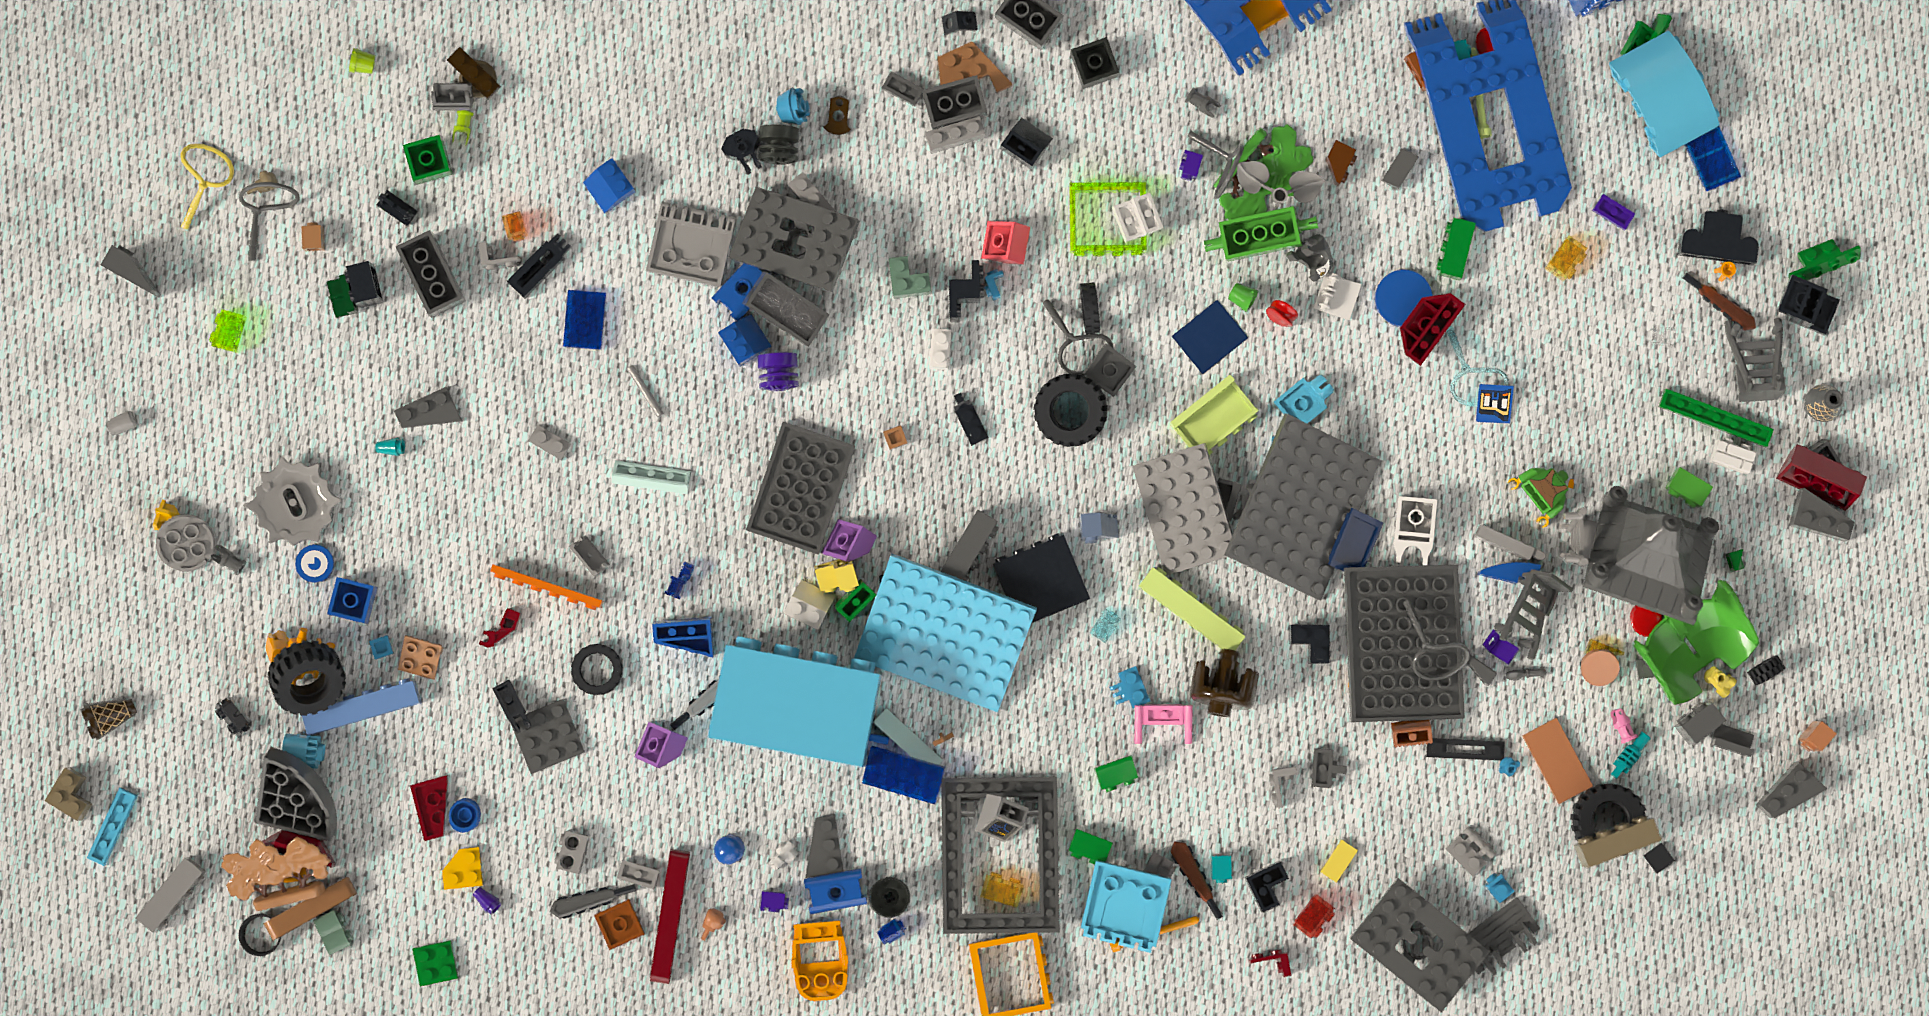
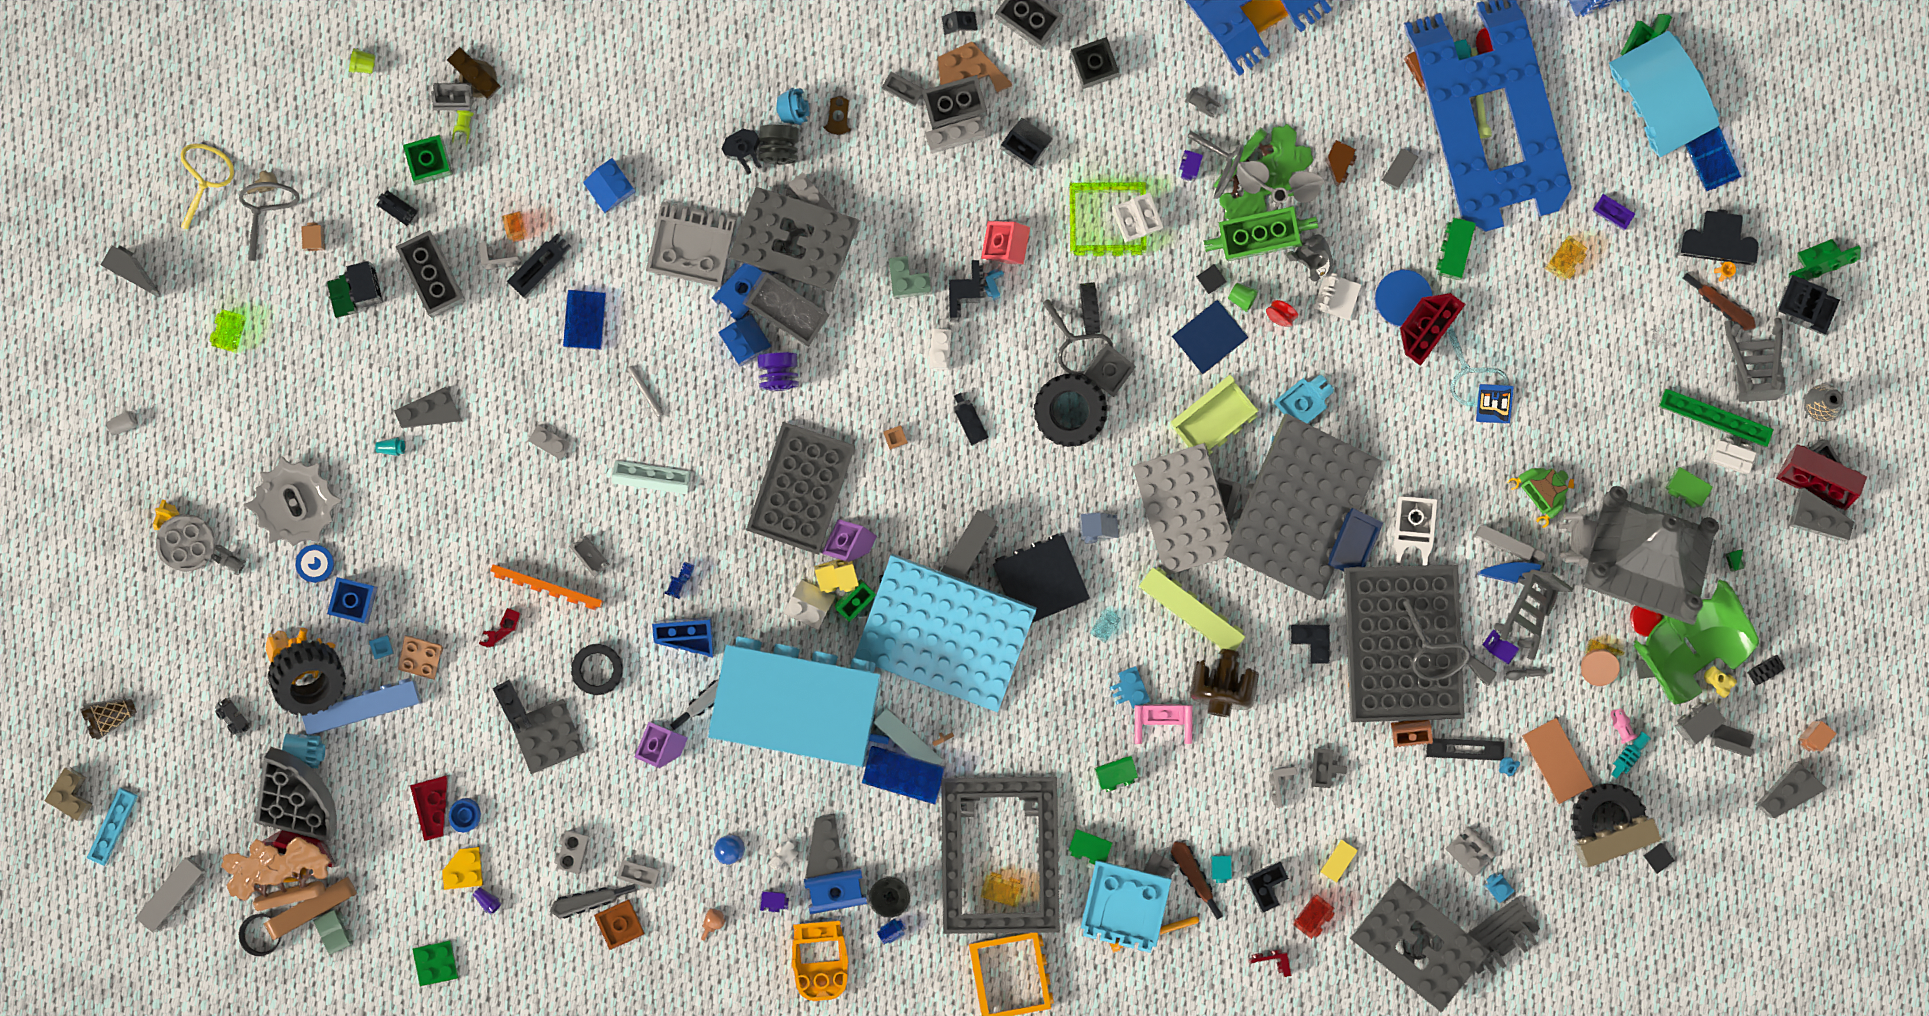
(669, 916): dark red beam -> none
(1001, 818): light grey slope -> none
(1211, 279): none -> black piece

